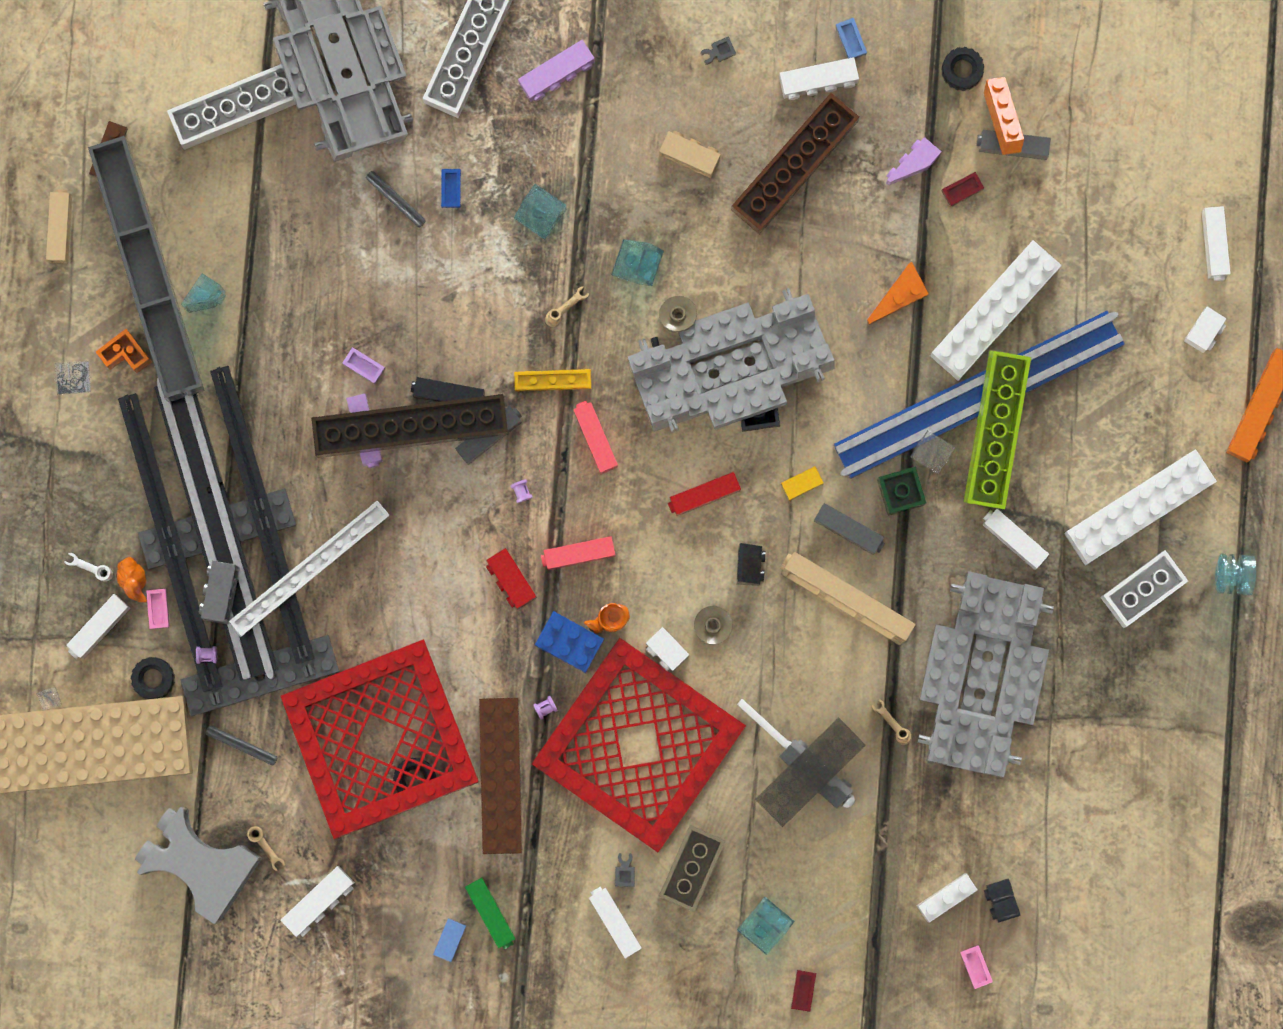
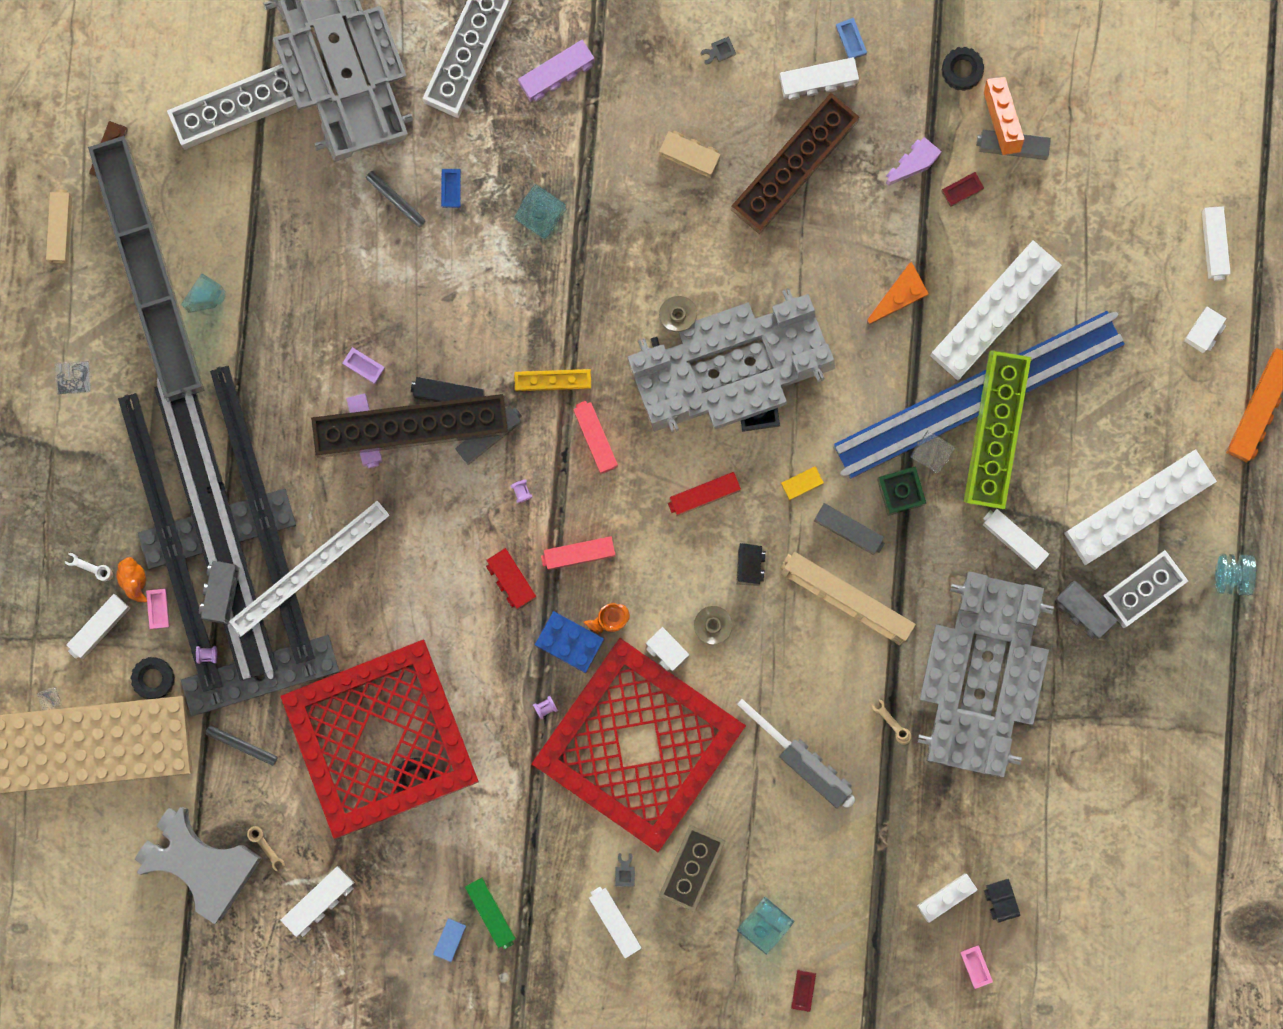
(124, 347): orange brick -> none
(500, 776): reddish brown brick -> none
(553, 322): tan brick -> none
(637, 262): clear light blue slope -> none
(810, 772): clear smoke brick -> none
(1085, 610): none -> flat silver slope

